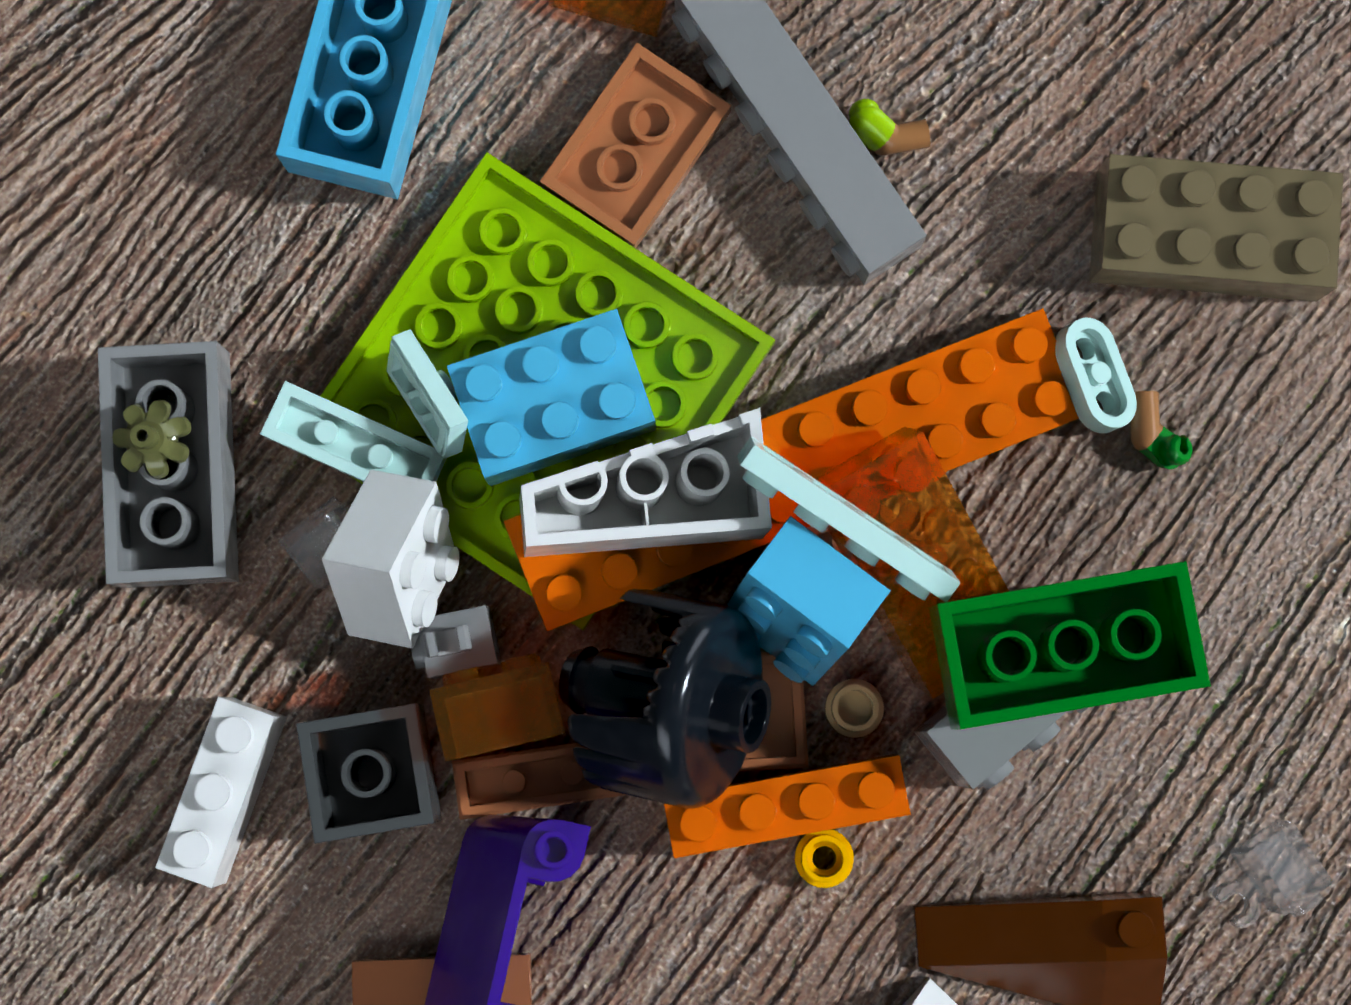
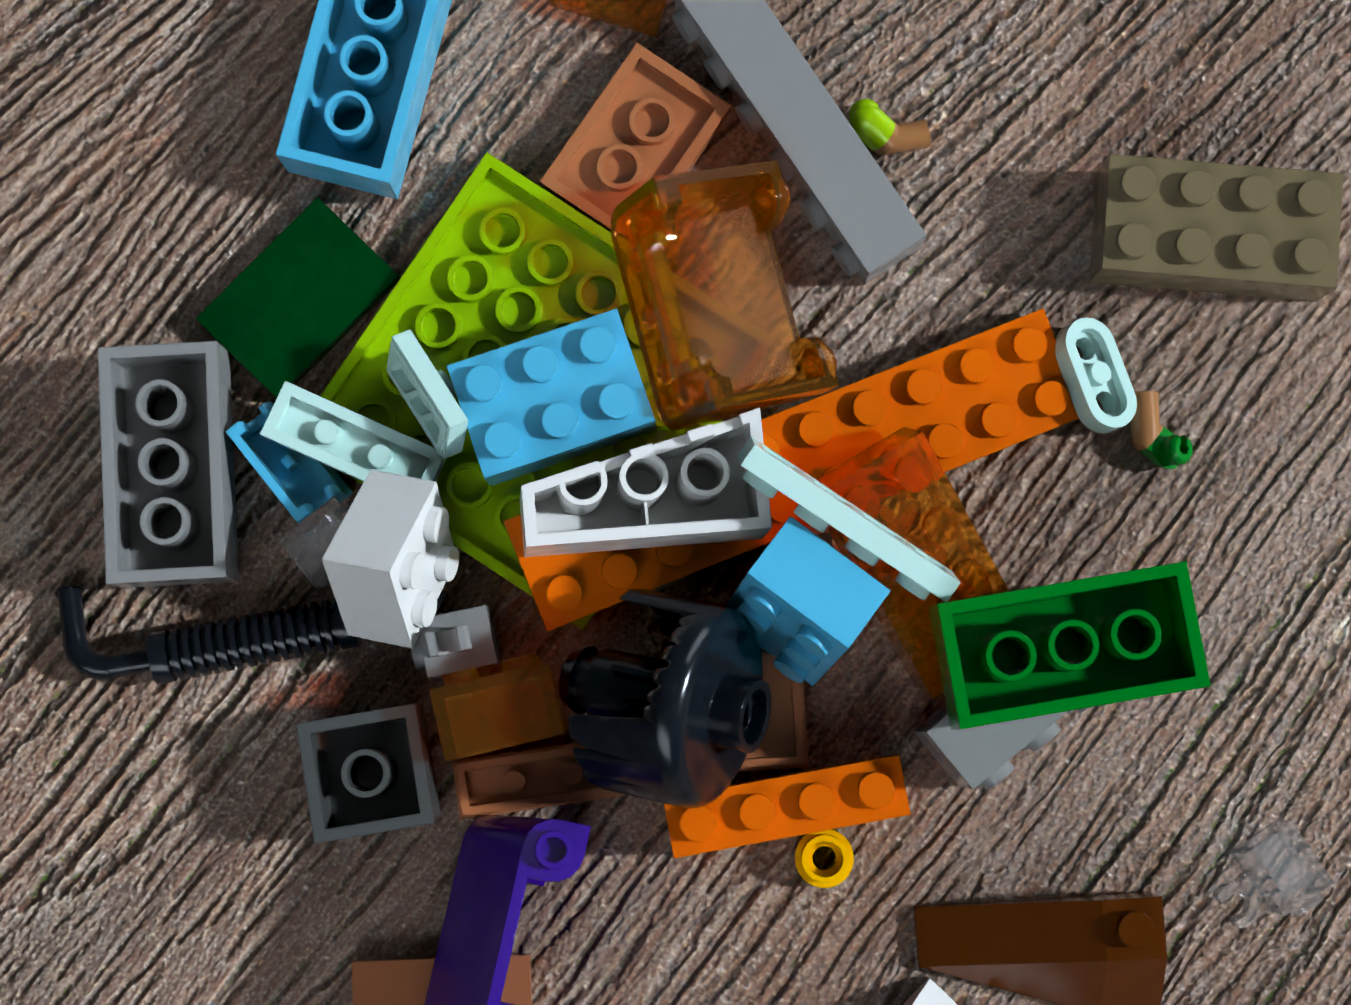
(161, 440): olive plant -> none
(208, 647): none -> black piece
(221, 792): white brick -> none
(293, 477): none -> medium azure hinge
(298, 298): none -> dark green tile
(714, 295): none -> clear orange windscreen
(854, 708): tan plate -> none

